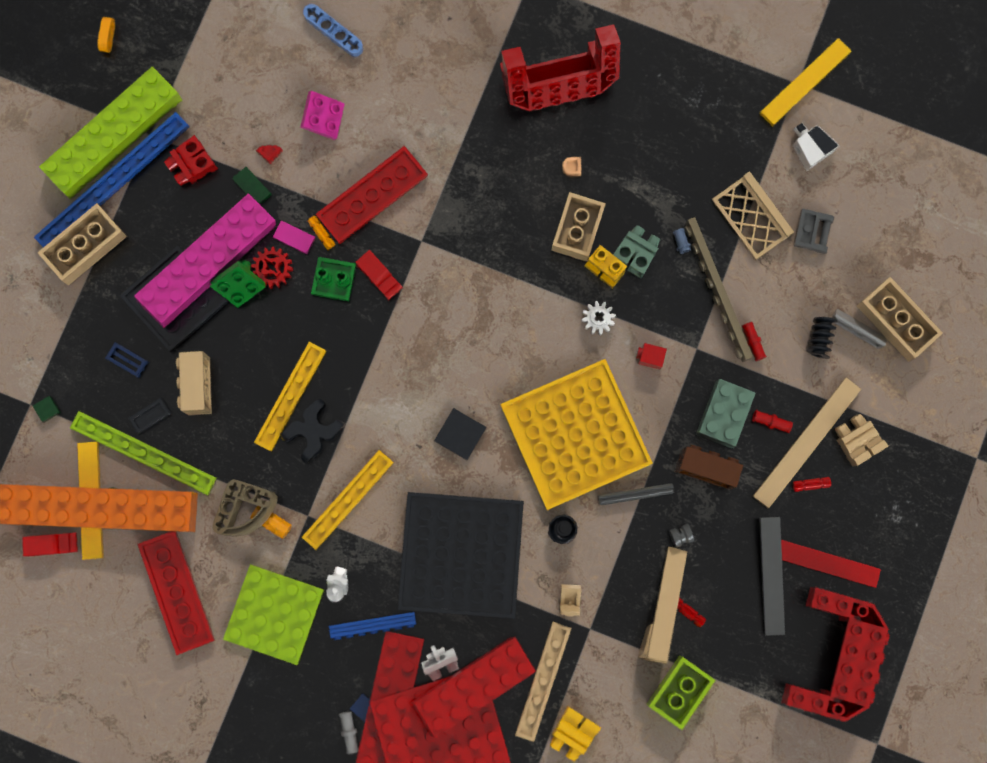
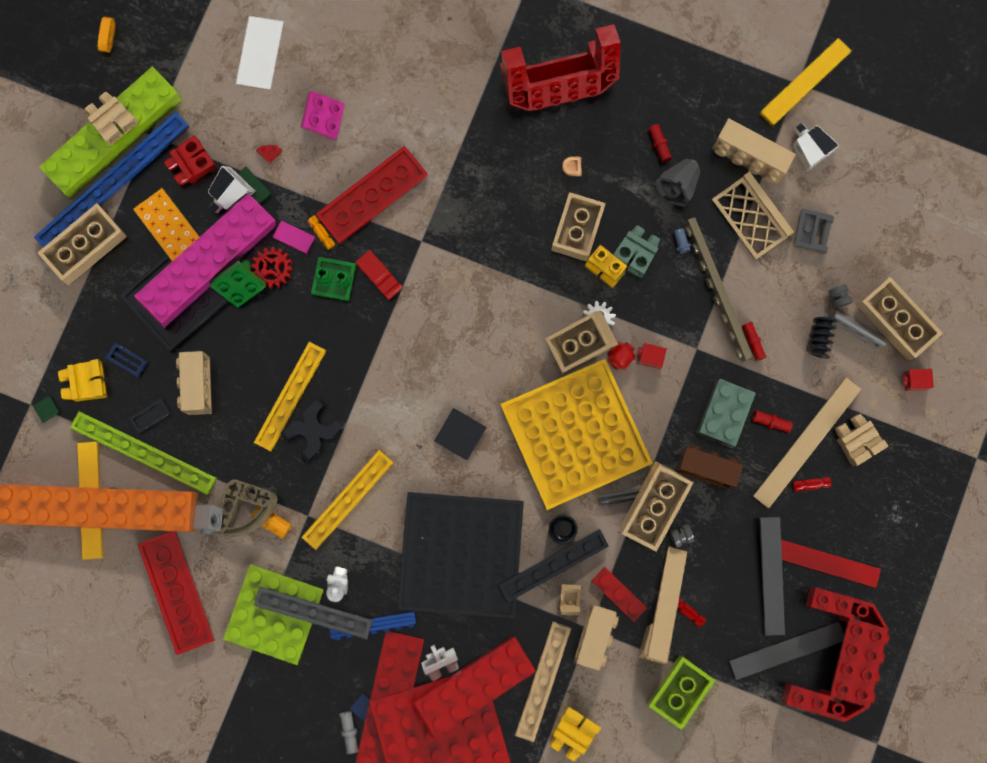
(49, 544): red piece -> none
(81, 381): none -> yellow hips
(108, 116): none -> tan hips
(166, 224): none -> light orange sticker
(207, 519): none -> light grey brick
(228, 189): none -> white torso
(259, 52): none -> white sticker
(313, 612): none -> dark grey tile
(333, 30): medium blue beam -> none
(553, 565): none -> black plate
(581, 341): none -> tan brick
(596, 637): none -> tan brick
(619, 594): none -> red plate
(621, 356): none -> red head
(655, 506): none -> tan brick
(660, 143): none -> red pin
(679, 182): none -> dark grey cone
(753, 151): none -> tan brick
(786, 650): none -> dark grey tile
(840, 296): none -> dark grey wheel
(918, 379): none -> red brick

